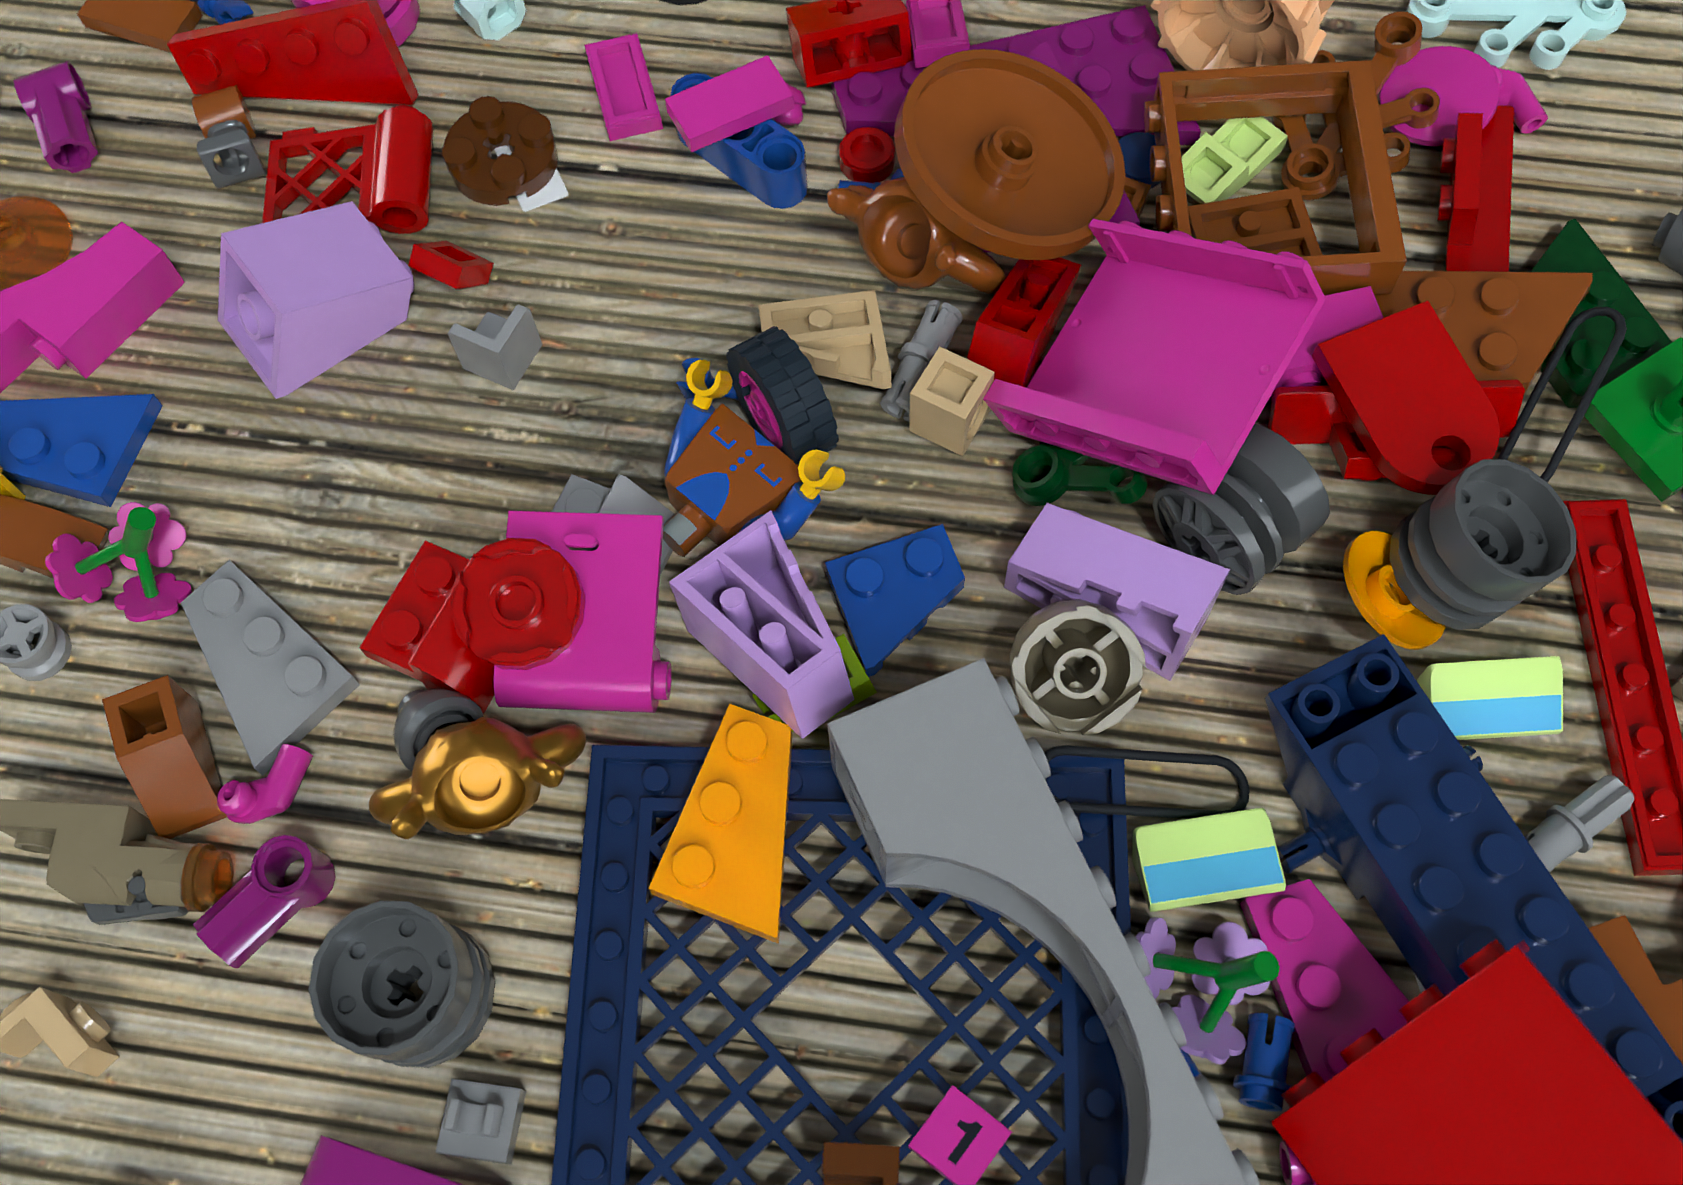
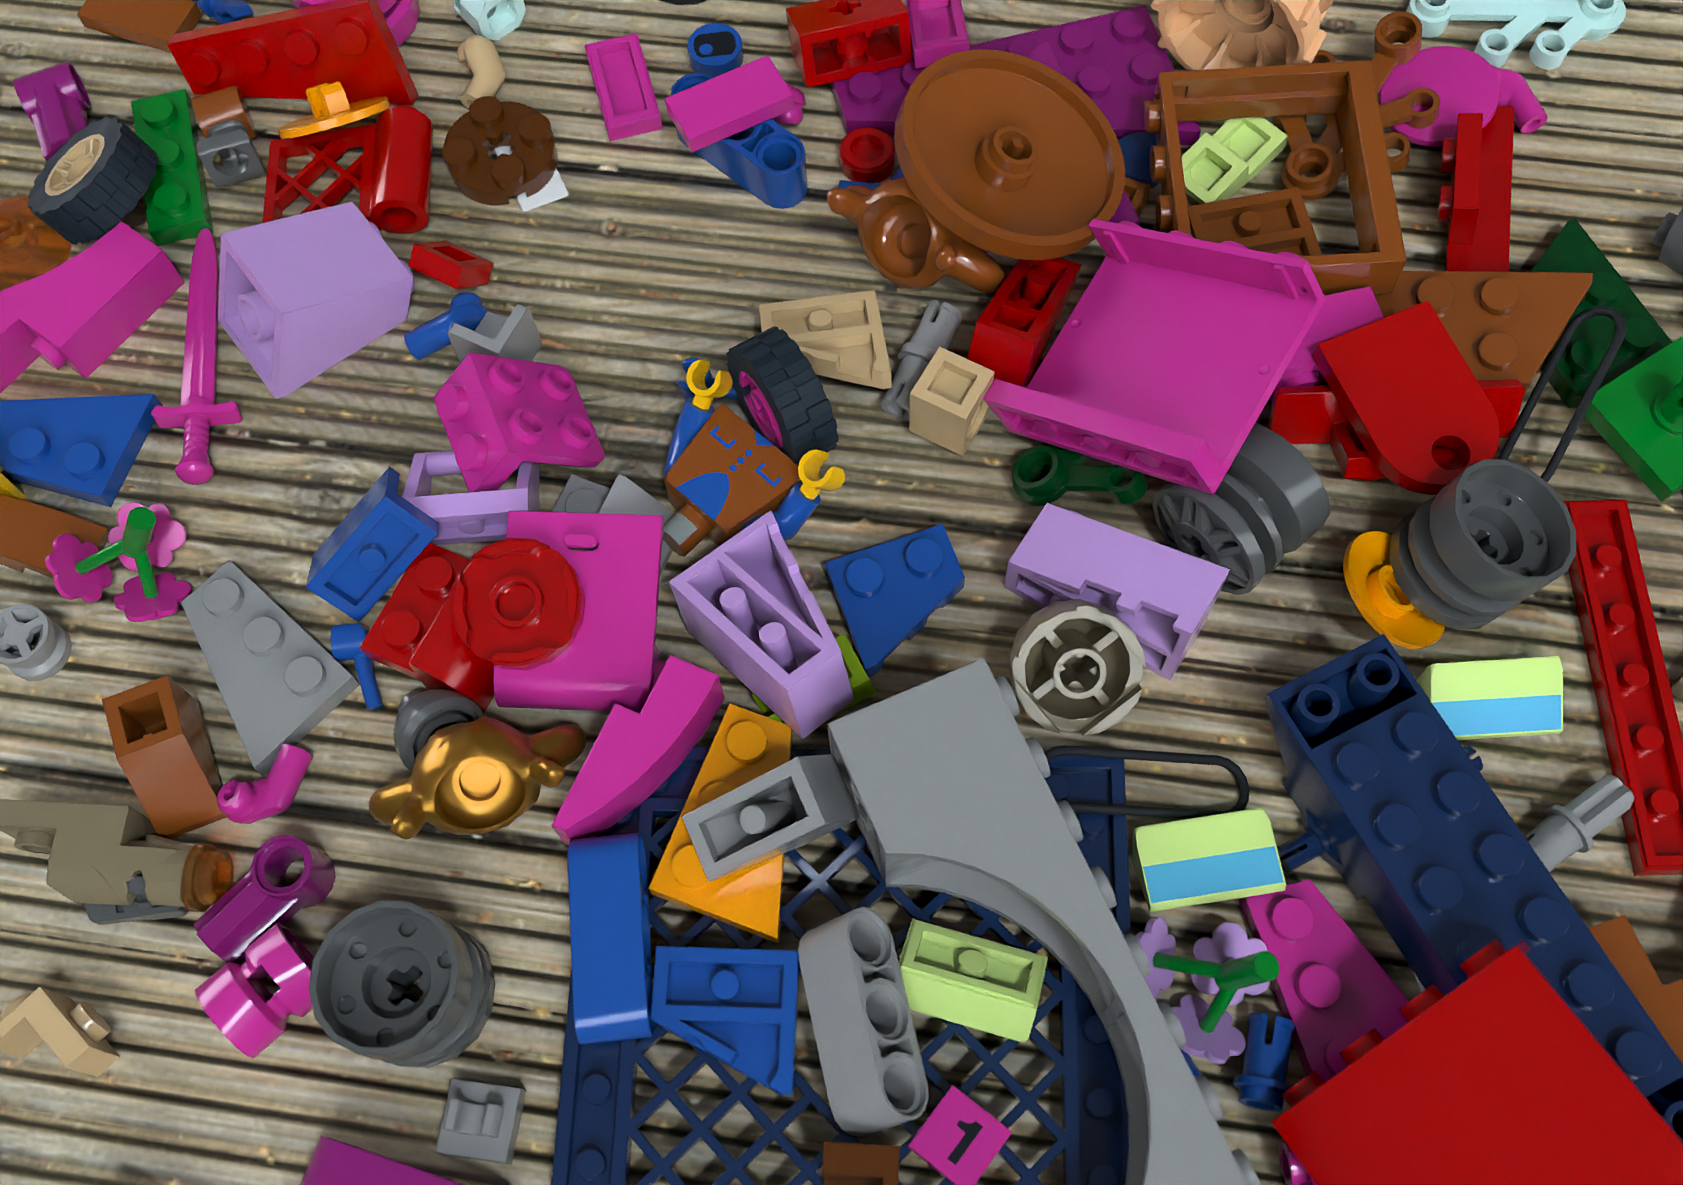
(93, 180): none -> black wheel
(178, 194): none -> green plate
(198, 391): none -> dark pink sword
(242, 1003): none -> dark pink wheel
(331, 110): none -> light orange piece
(345, 646): none -> blue hand
(370, 549): none -> blue panel
(432, 336): none -> blue arm
(469, 515): none -> lavender tile
(485, 65): none -> tan arm
(513, 413): none -> dark pink bracket
(610, 938): none -> blue beam
(639, 750): none -> dark pink slope
(715, 49): none -> blue tile
(732, 1007): none -> blue wing
(770, 815): none -> light grey slope
(862, 1023): none -> light grey beam
(971, 980): none -> yellowish green slope

